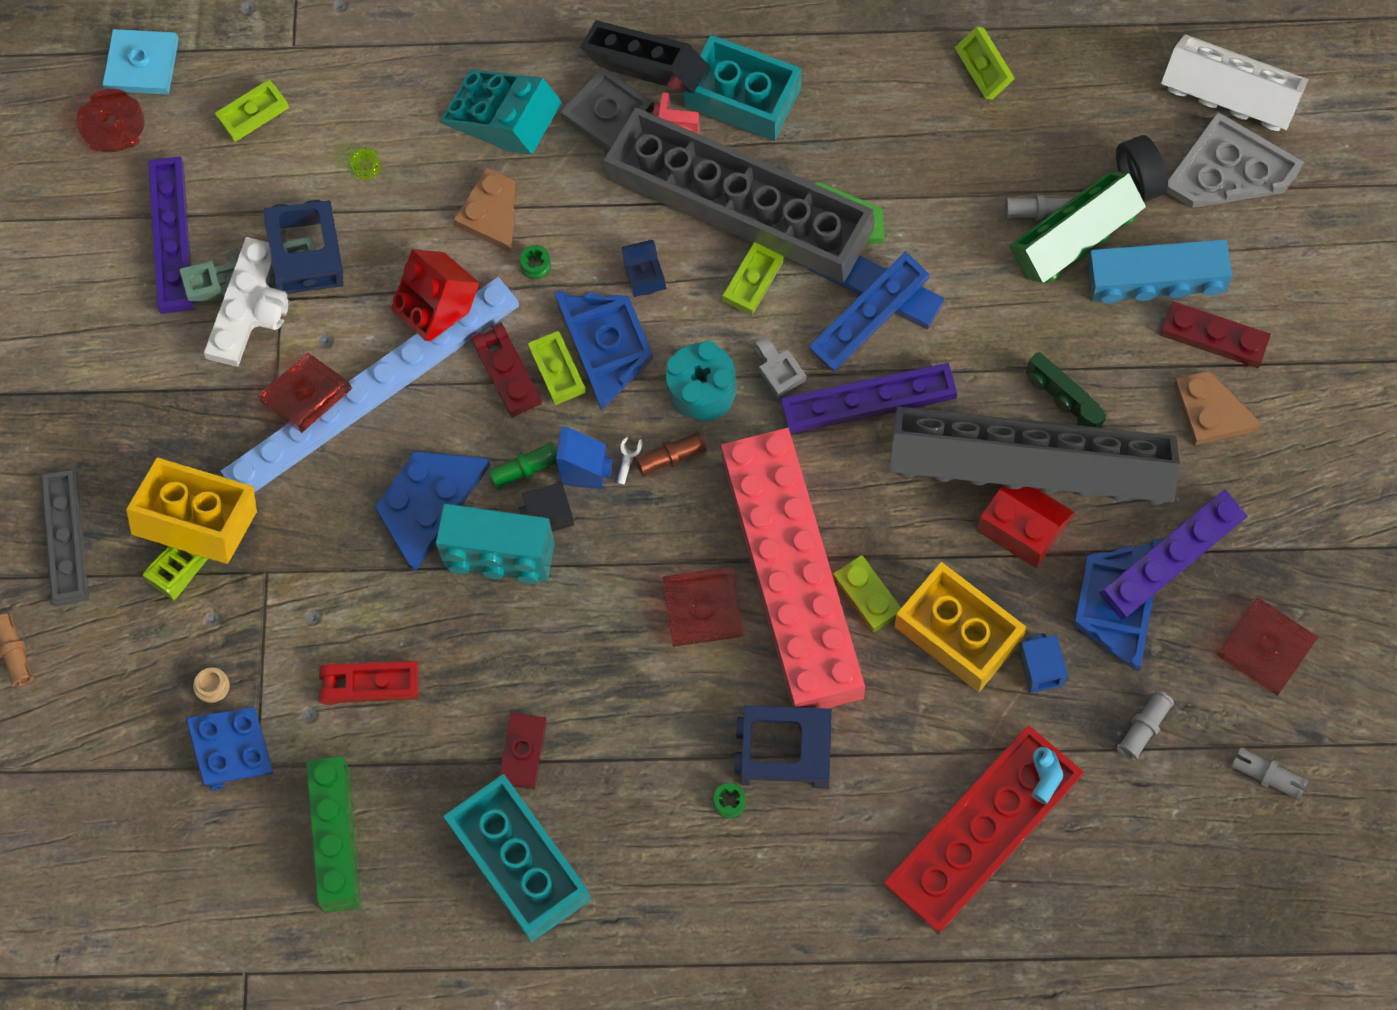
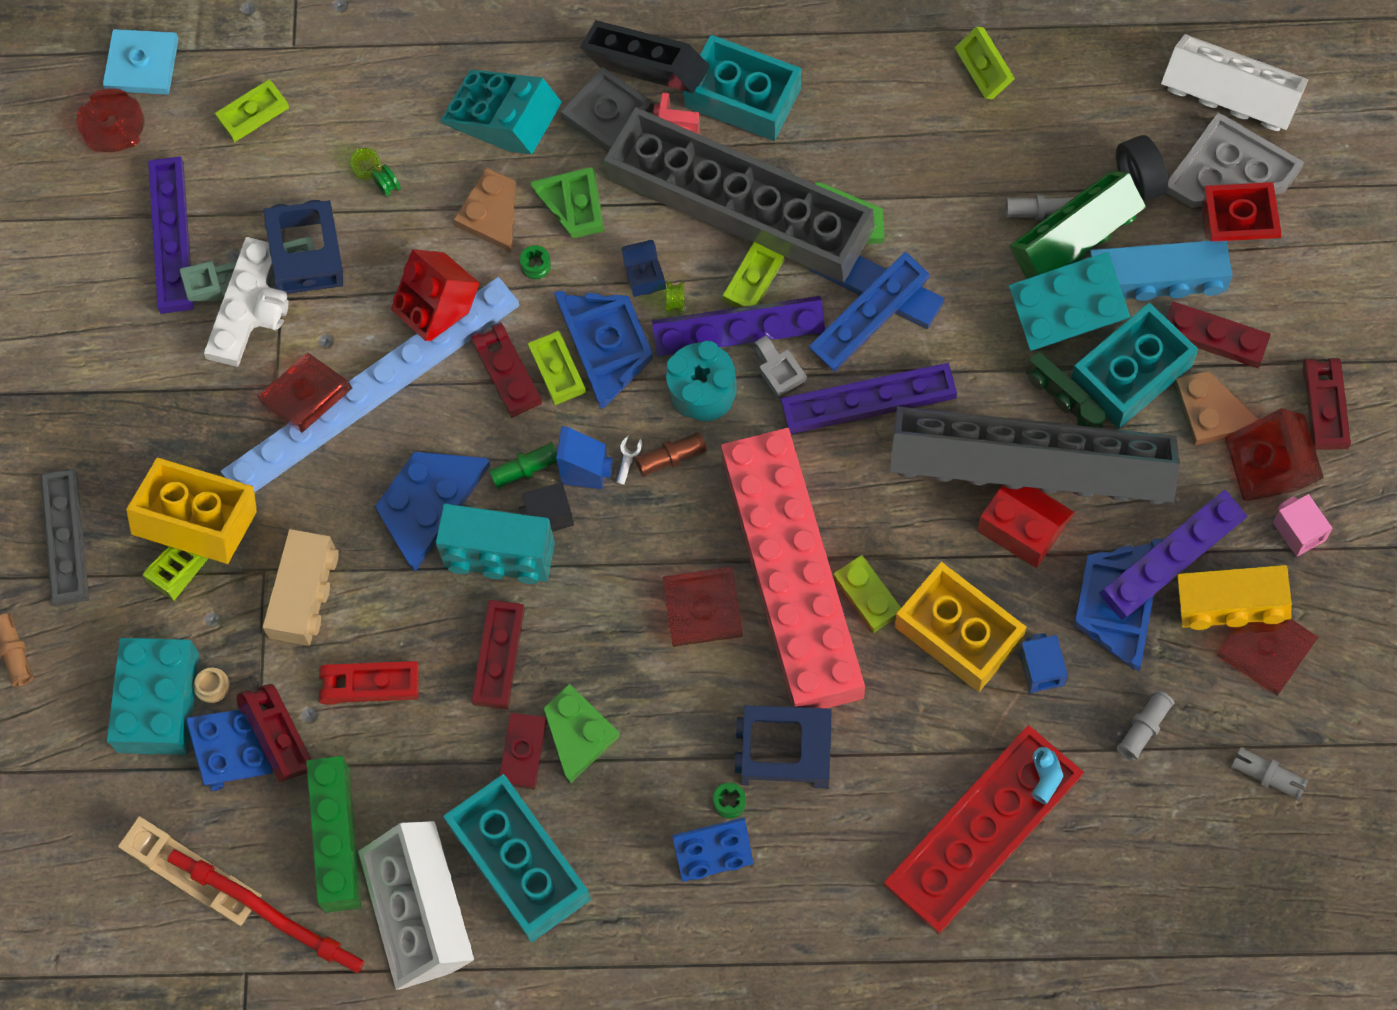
(152, 849): none -> tan slope
(153, 696): none -> teal brick
(275, 731): none -> dark red plate
(300, 587): none -> tan brick
(326, 948): none -> red bar
(386, 180): none -> green bush
(415, 904): none -> white slope
(498, 654): none -> dark red plate
(573, 201): none -> bright green wing
(578, 731): none -> bright green wing
(675, 296): none -> clear neon green bush
(713, 849): none -> blue hinge
(740, 324): none -> dark purple plate
(1069, 301): none -> teal brick
(1134, 365): none -> teal brick
(1235, 597): none -> yellow brick
(1240, 212): none -> red slope
(1274, 455): none -> clear red slope
(1301, 524): none -> bright pink brick
(1327, 404): none -> dark red plate

